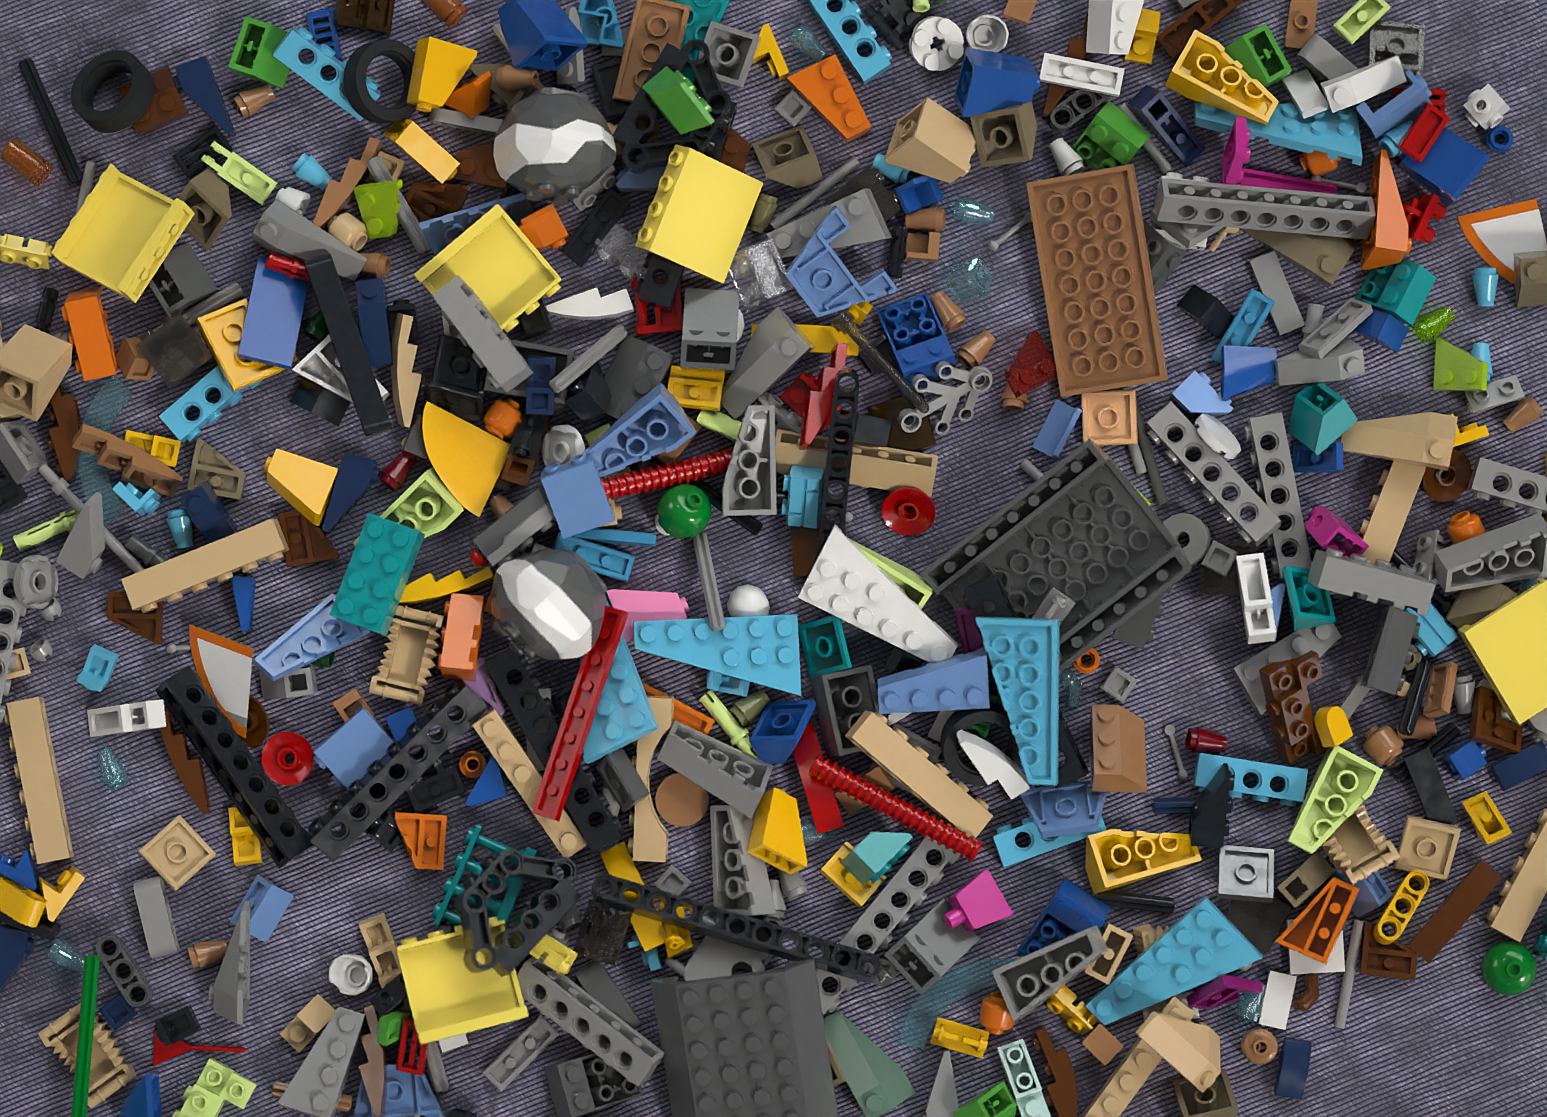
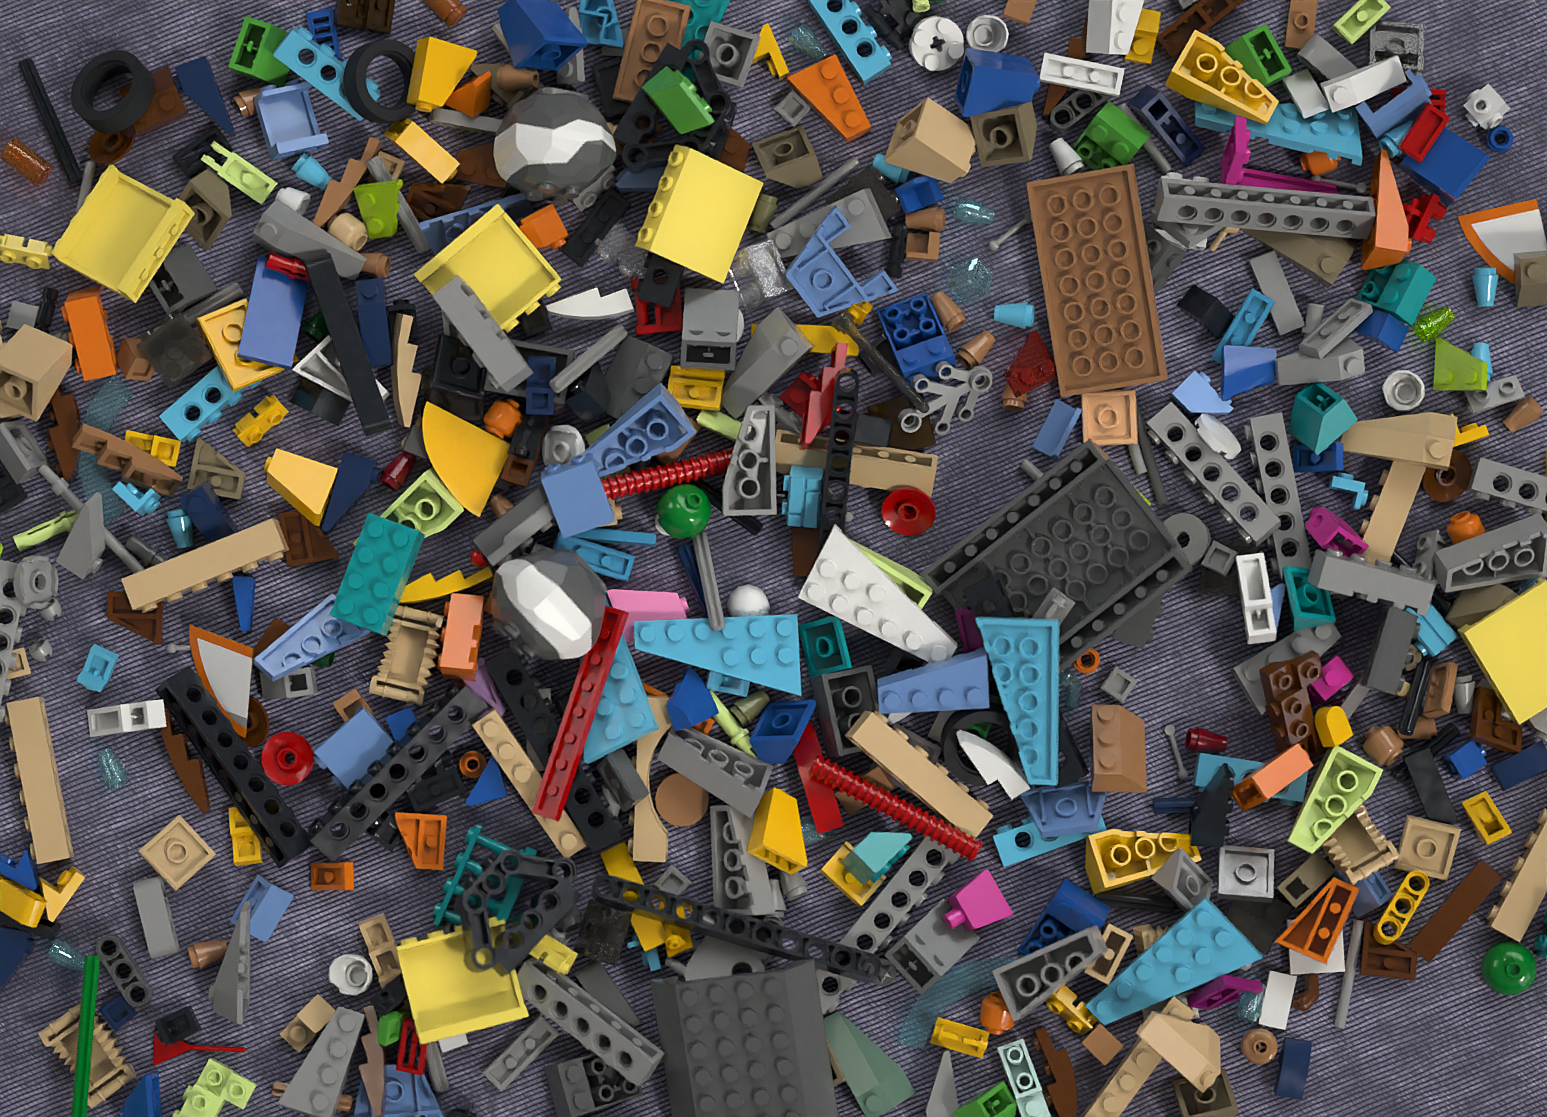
(22, 314): none -> light grey tile
(111, 147): none -> reddish brown dish
(252, 429): none -> yellow hinge
(272, 633): none -> reddish brown slope
(288, 120): none -> medium blue panel
(332, 876): none -> orange slope
(690, 702): none -> blue slope
(692, 572): none -> dark blue axle
(1015, 314): none -> medium azure cone
(1183, 880): none -> light grey slope
(1271, 777): none -> orange slope
(1335, 676): none -> dark pink torso
(1345, 483): none -> medium azure bracket
(1403, 390): none -> white hair

